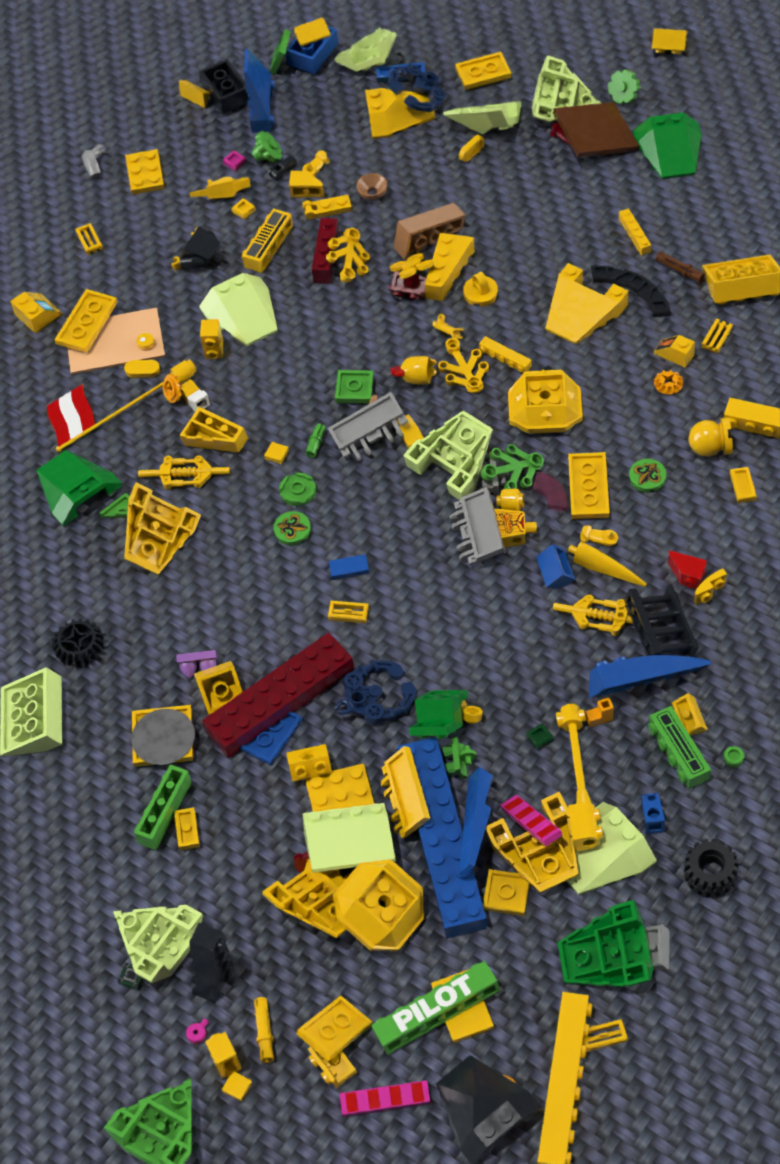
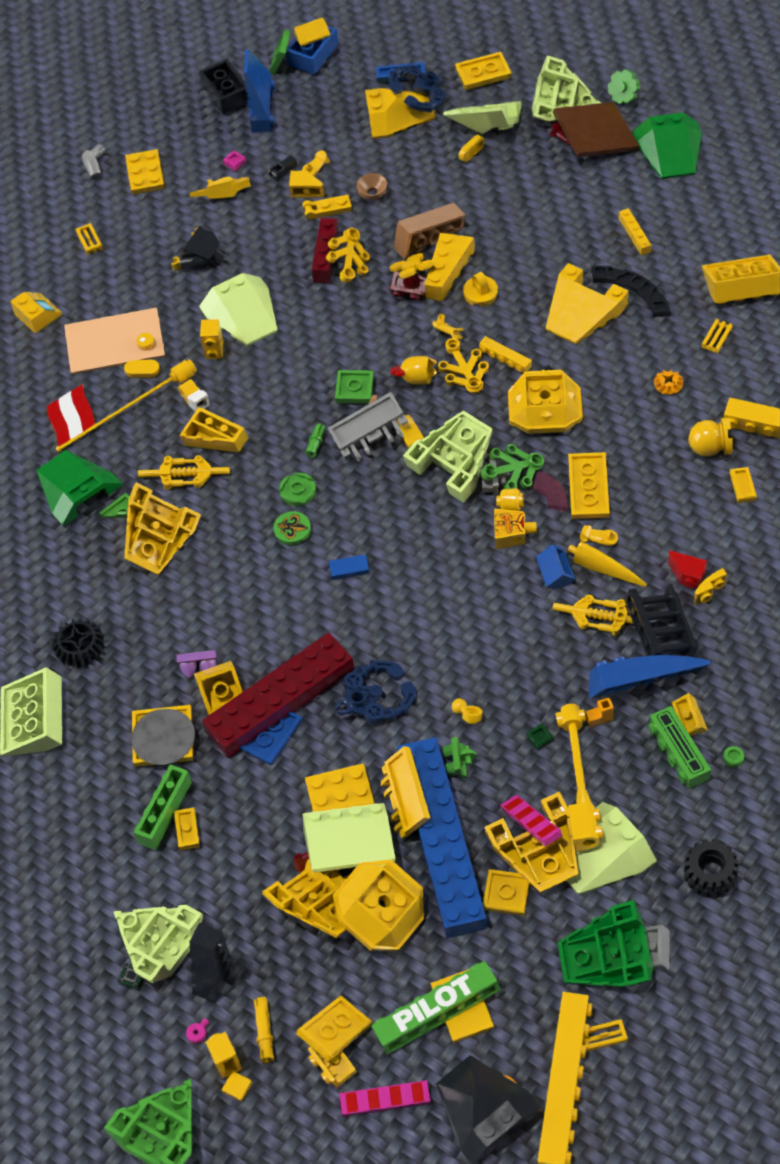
(86, 321): yellow plate -> none
(172, 388): light orange gear -> none
(193, 93): yellow slope -> none
(243, 209): yellow tile -> none
(266, 148): bright green plant -> none
(267, 240): yellow brick -> none
(276, 453): yellow tile -> none
(309, 762): yellow brick -> none
(348, 614): yellow tile -> none
(368, 51): yellowish green wedge -> none
(438, 713): green bracket -> none
(475, 819): blue slope -> none
(477, 526): light grey hinge -> none
(647, 475): bright green tile -> none
(652, 813): blue leg -> none
(669, 40): yellow slope -> none
(676, 349): yellow slope -> none
(695, 275): reddish brown pin -> none

